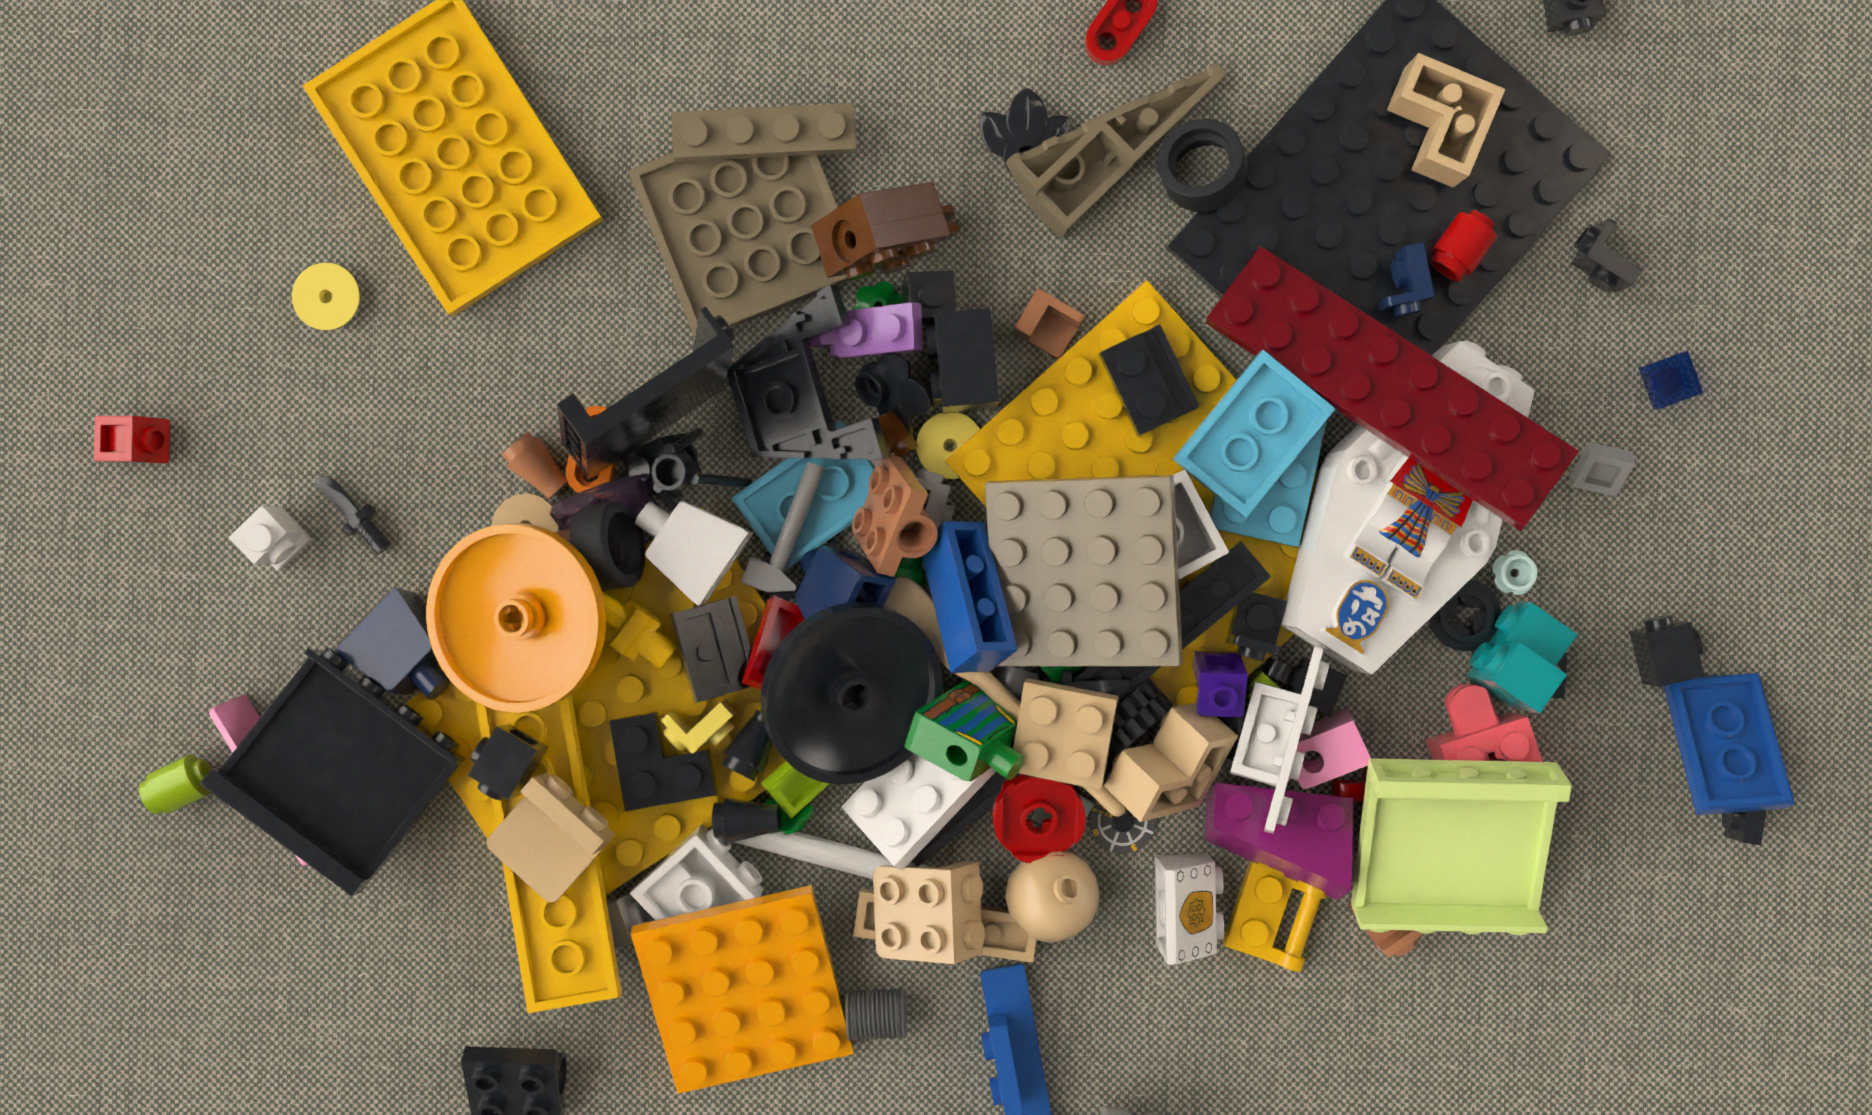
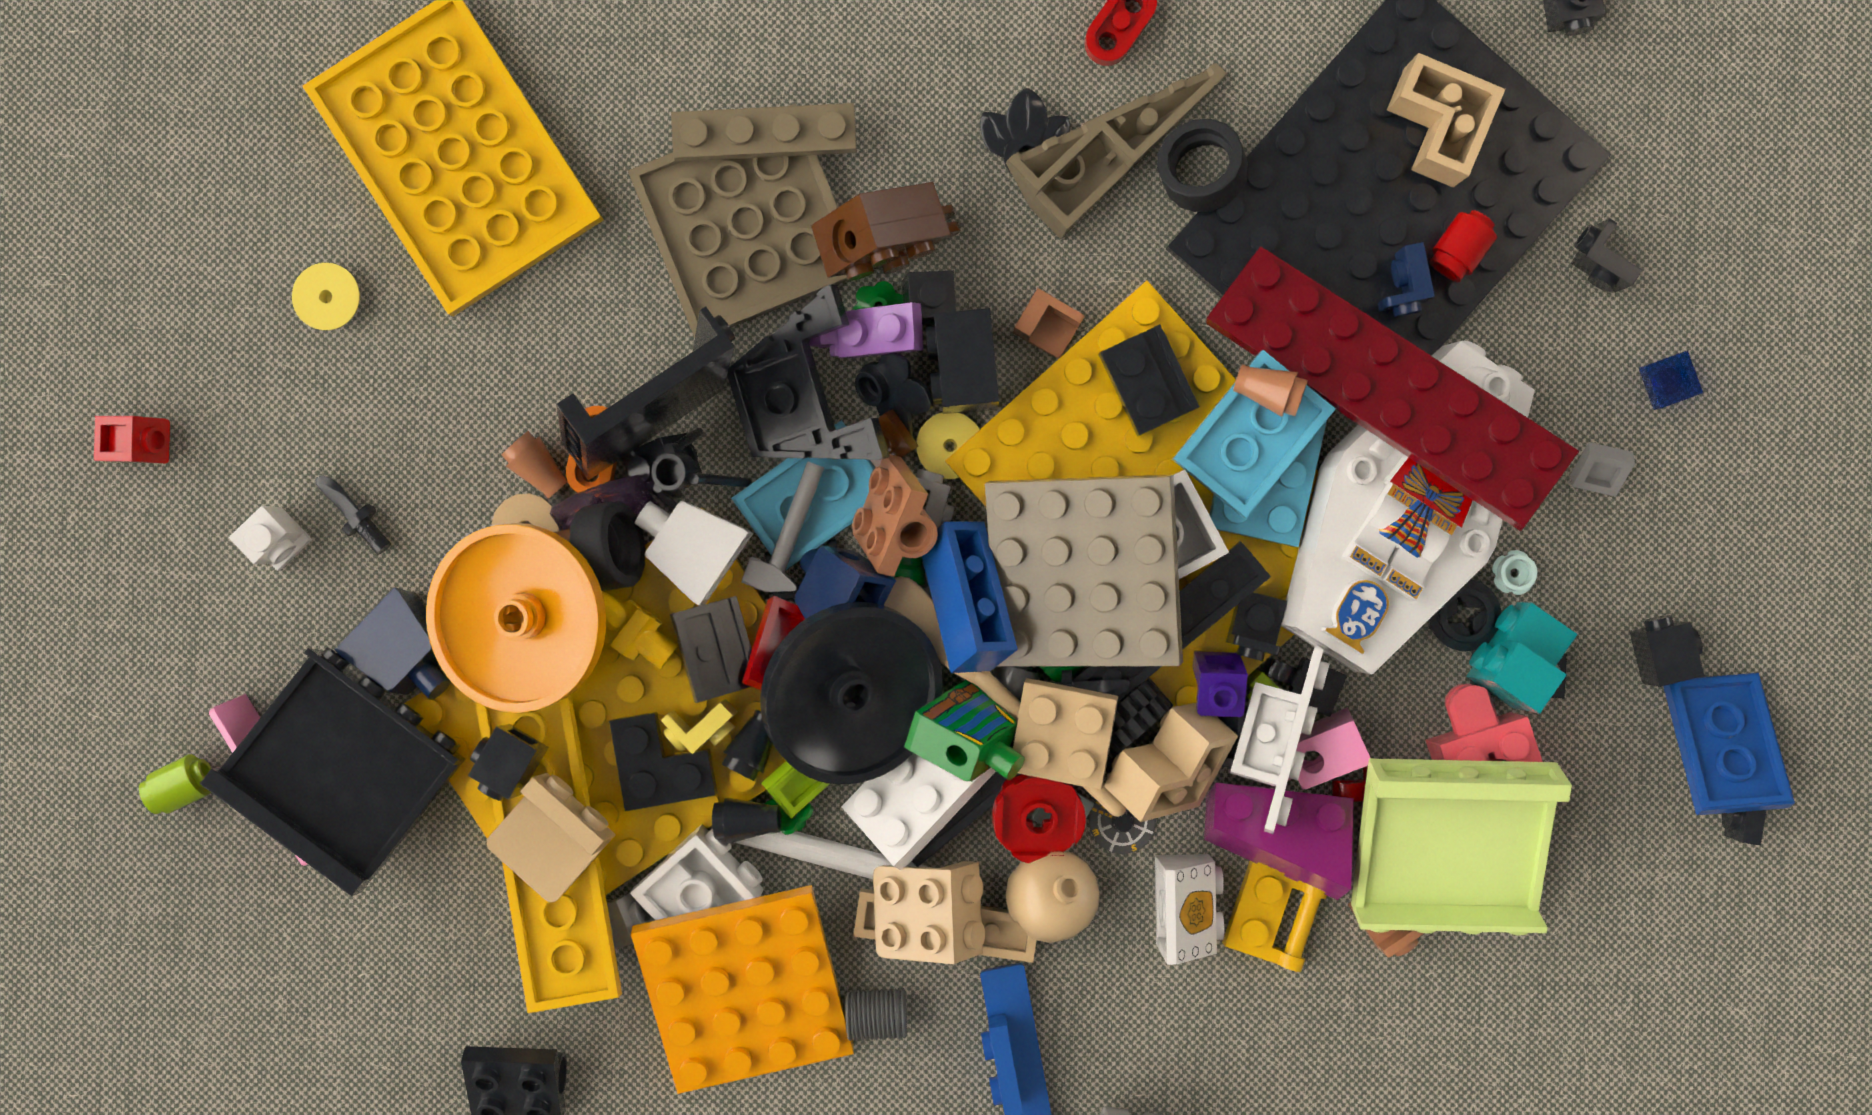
(1272, 389): none -> nougat cone

